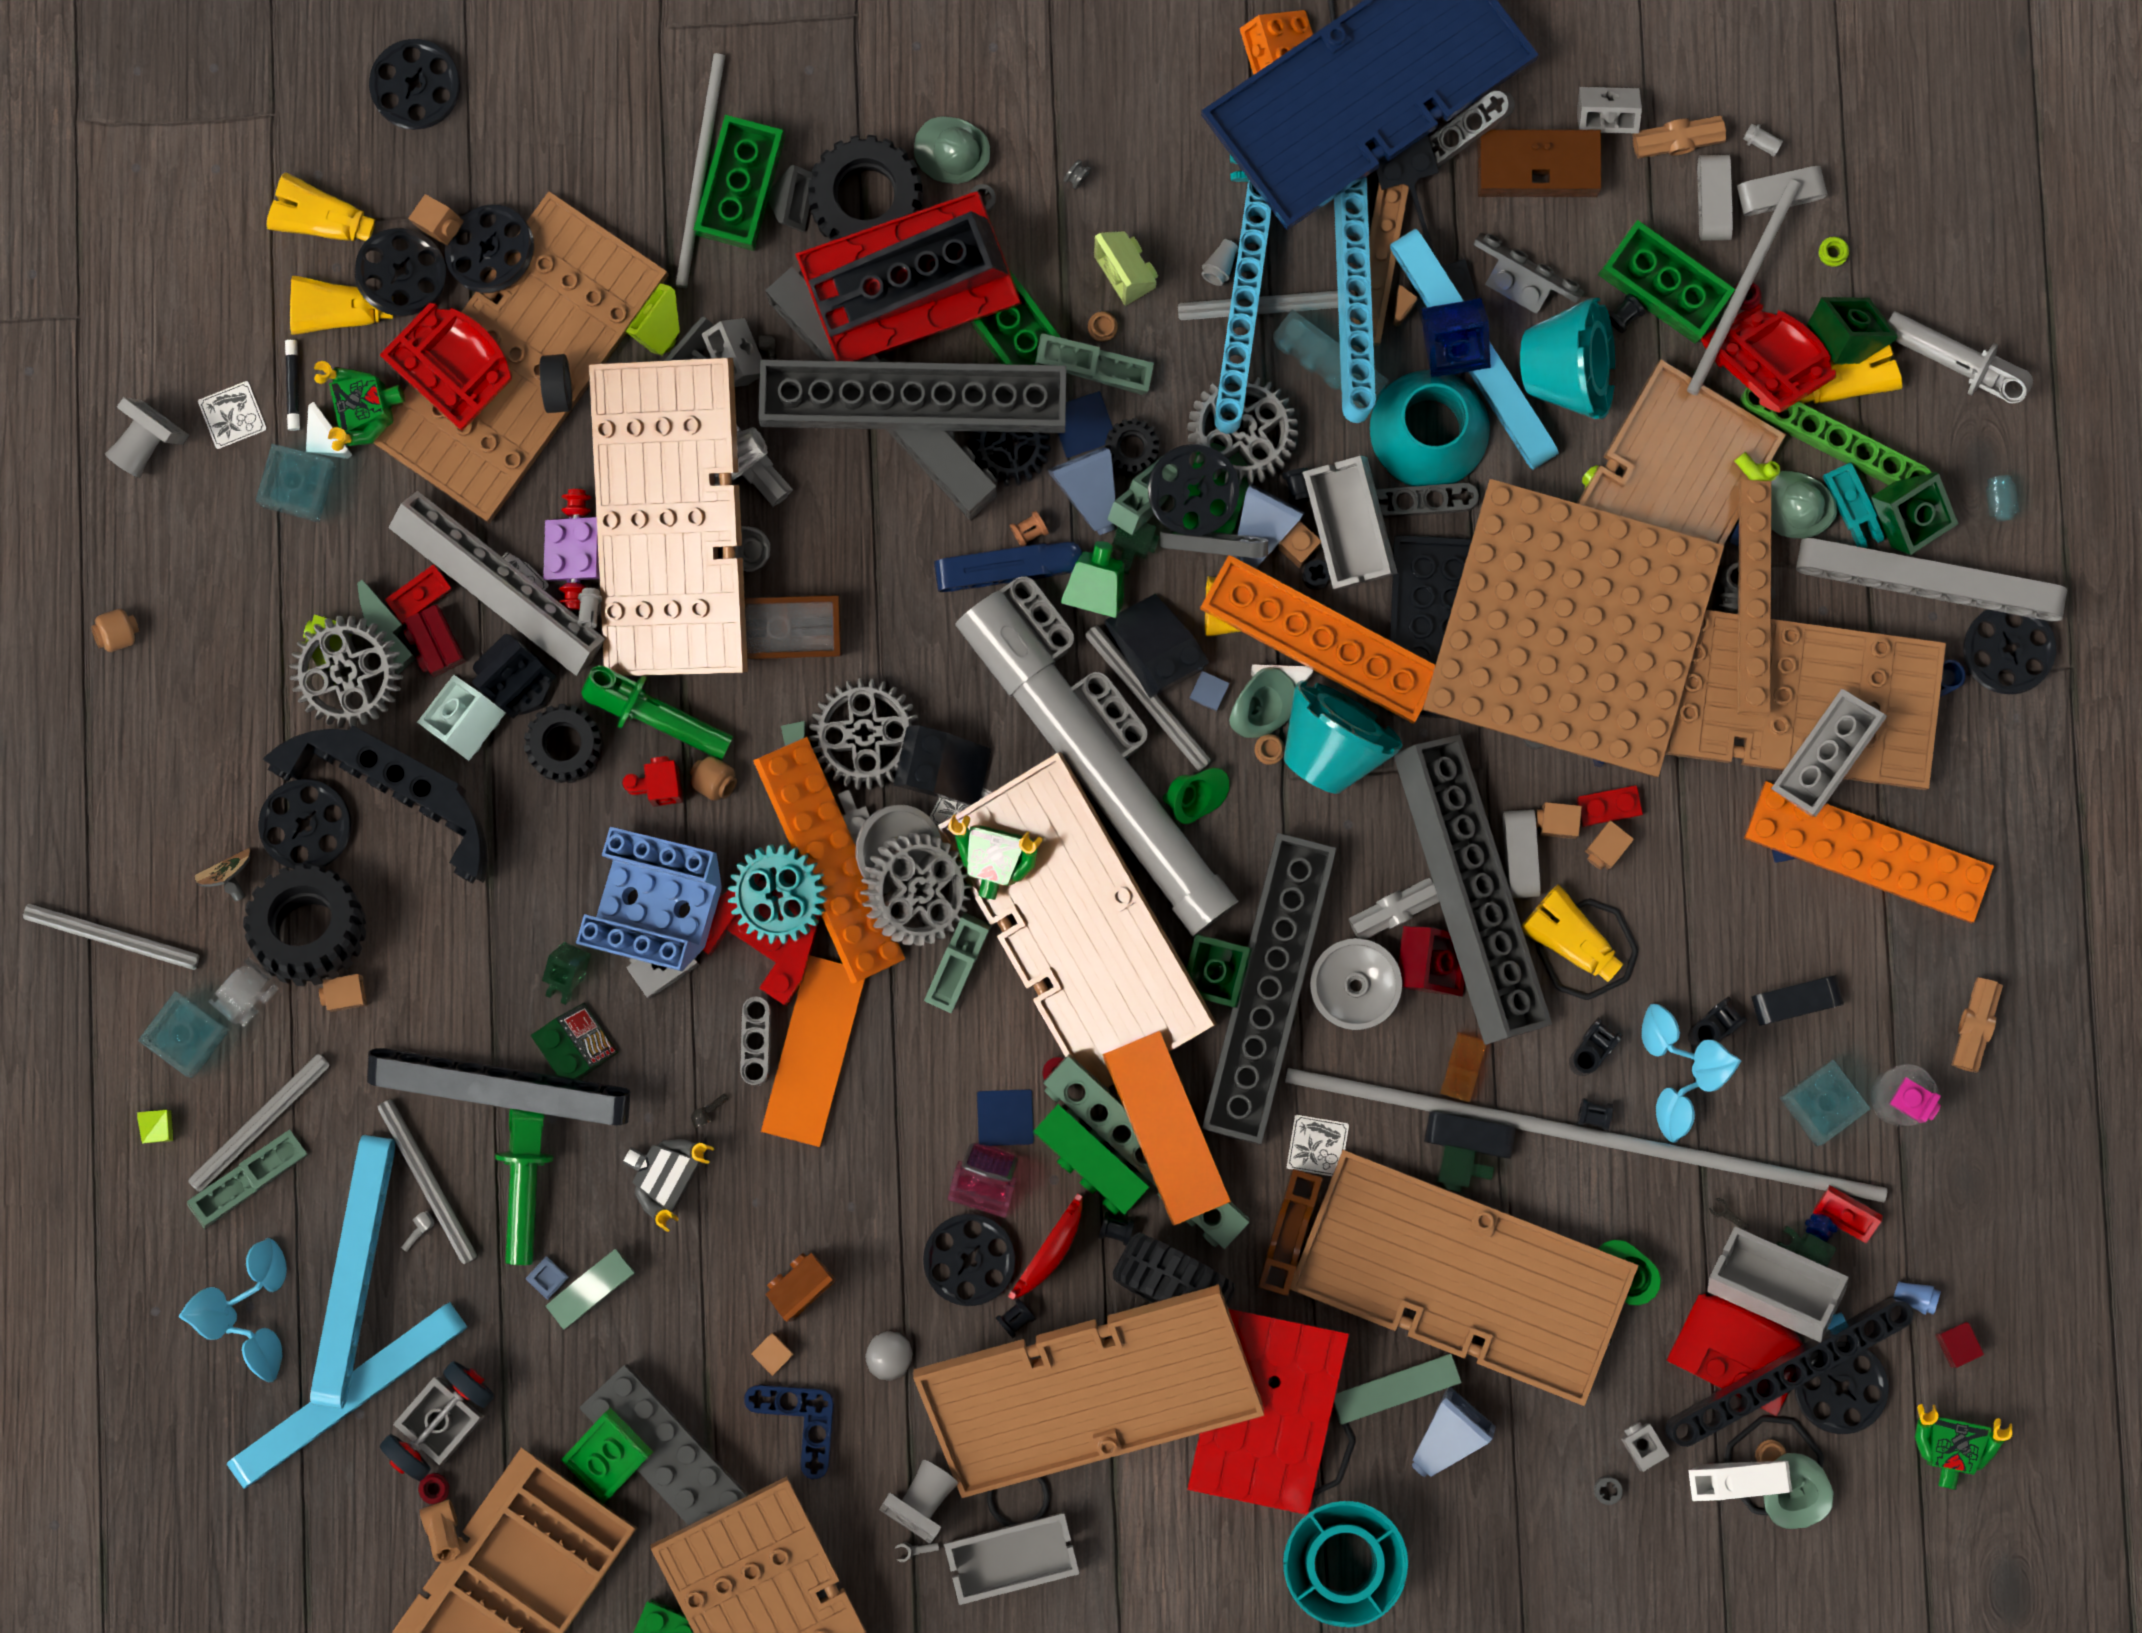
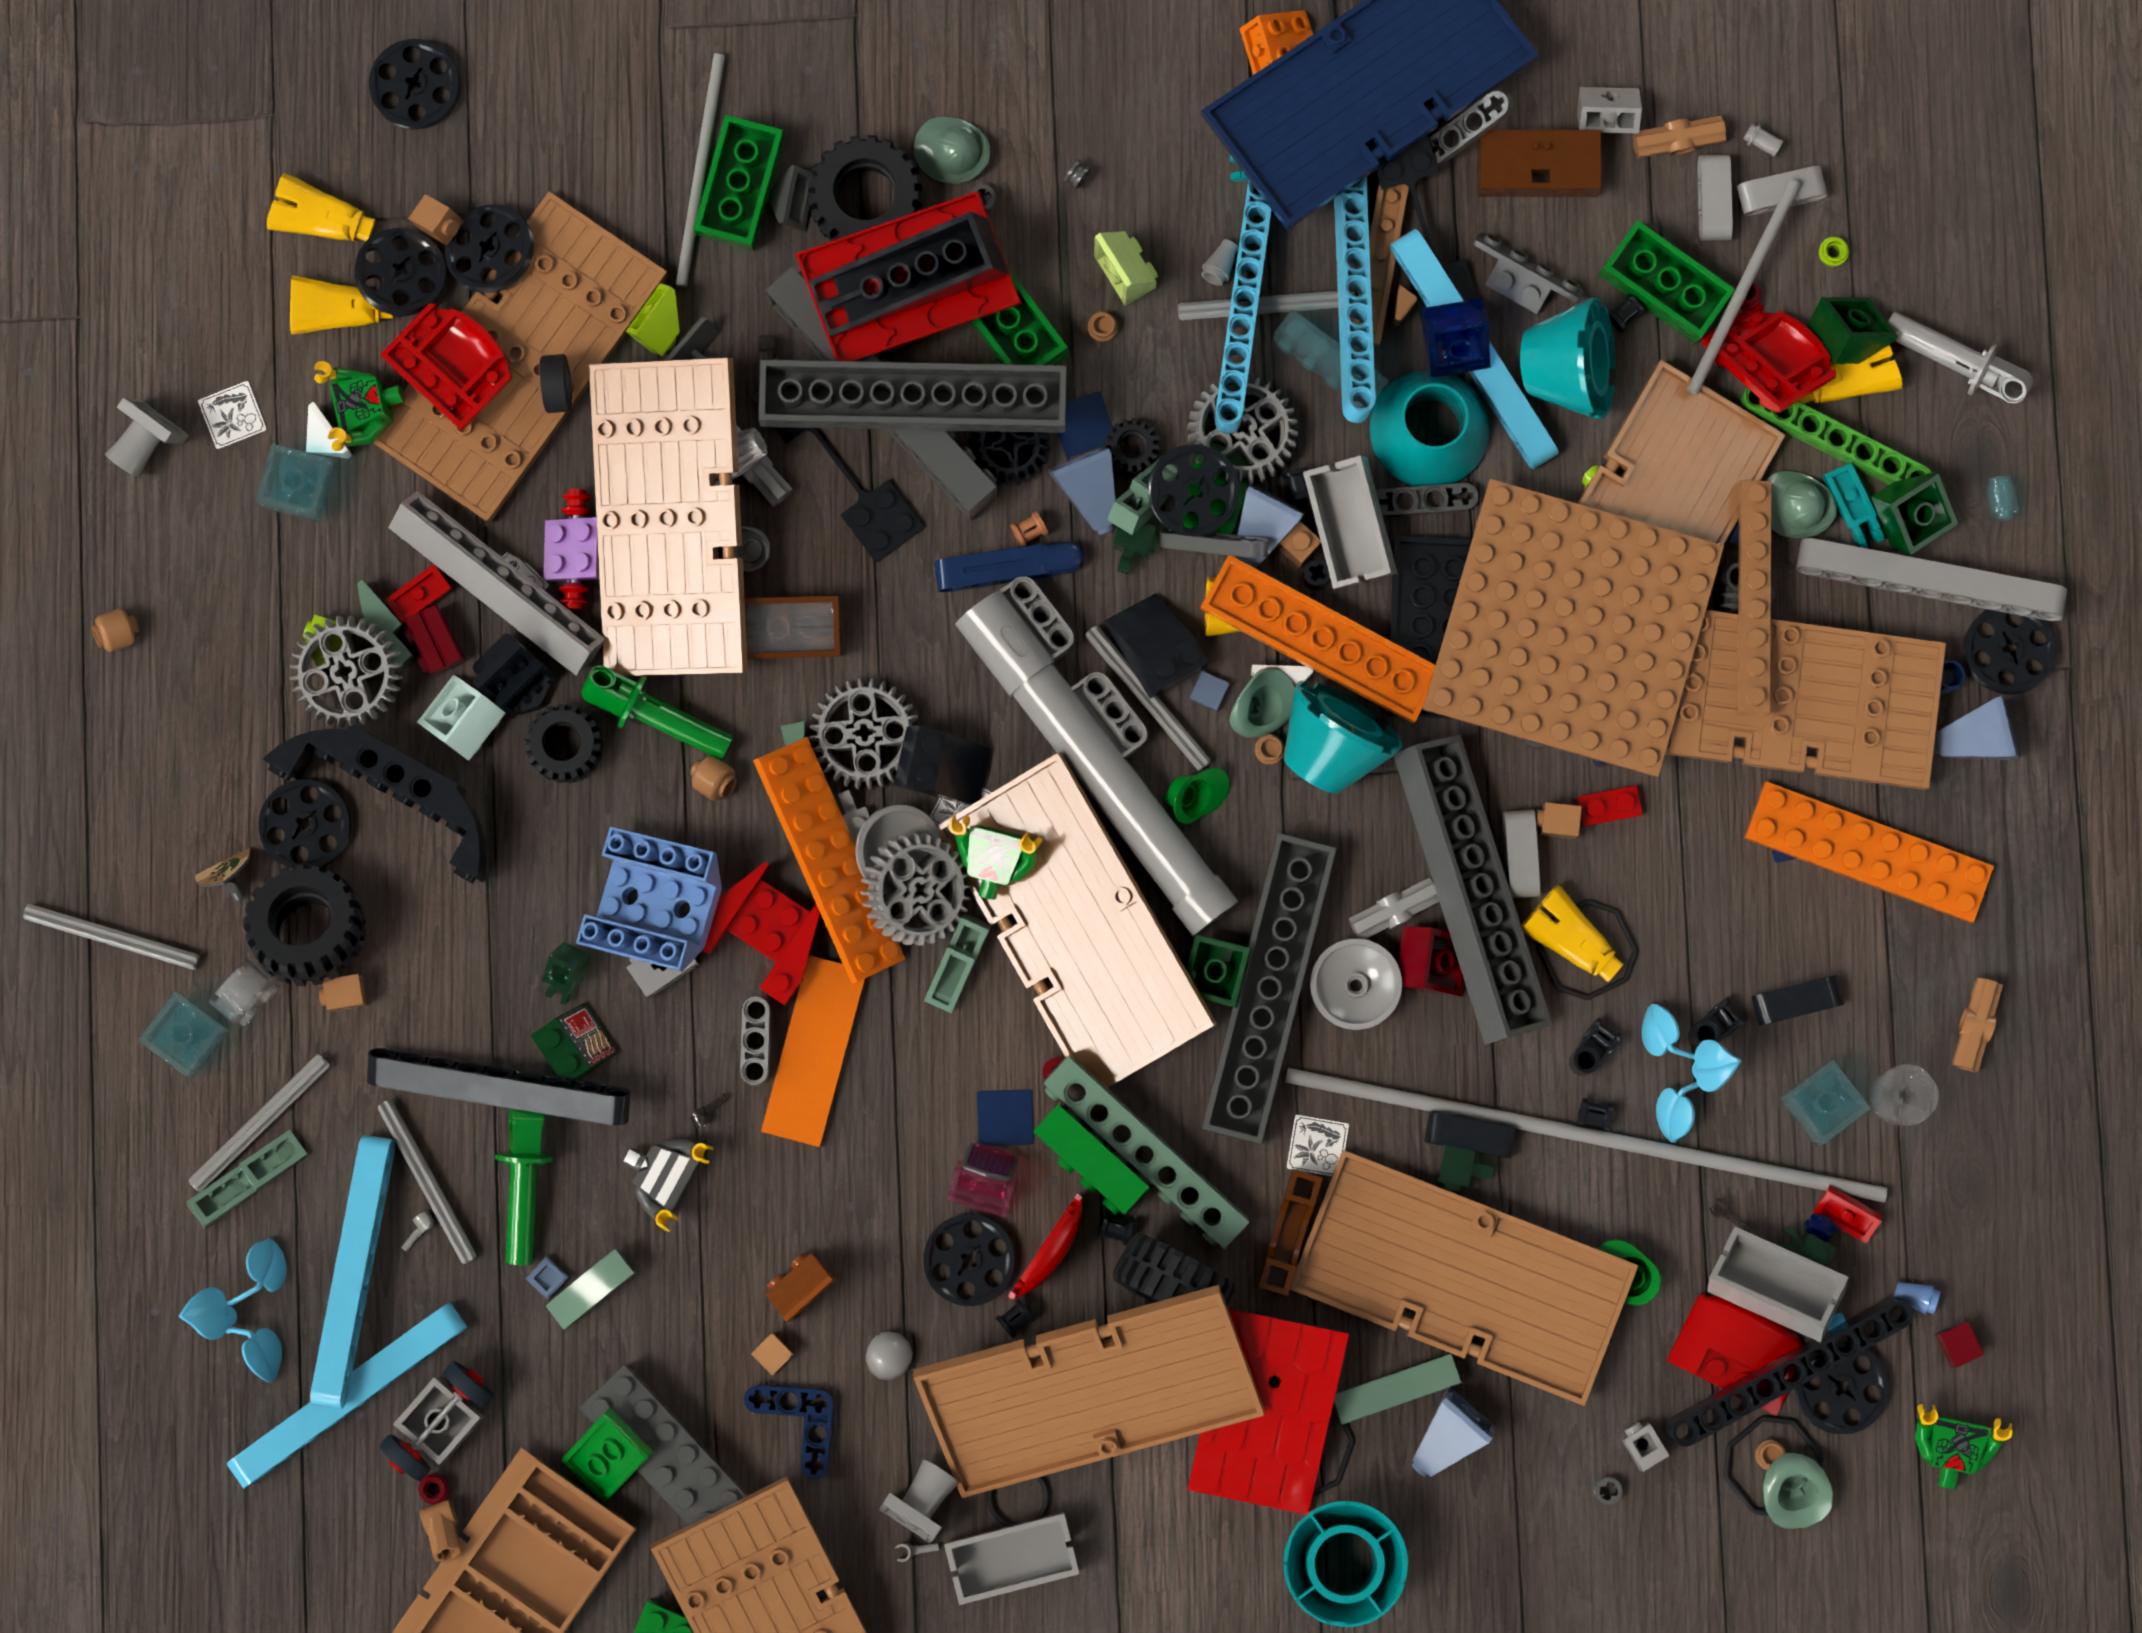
(155, 1126): lime slope -> none
(292, 385): black bar -> none
(589, 605): light grey pin -> none
(660, 782): red brick -> none
(735, 341): light grey brick -> none
(750, 896): teal gear -> none
(879, 517): none -> black hinge
(1095, 364): sand green slope -> none
(1097, 582): torso -> none
(1166, 1128): orange tile -> none
(1463, 1067): clear orange slope -> none
(1608, 846): medium nougat brick -> none
(1739, 1480): white slope -> none
(1757, 471): lime arm -> none
(1828, 753): light grey slope -> none
(1915, 1101): dark pink bracket -> none
(1979, 734): none -> sand blue slope

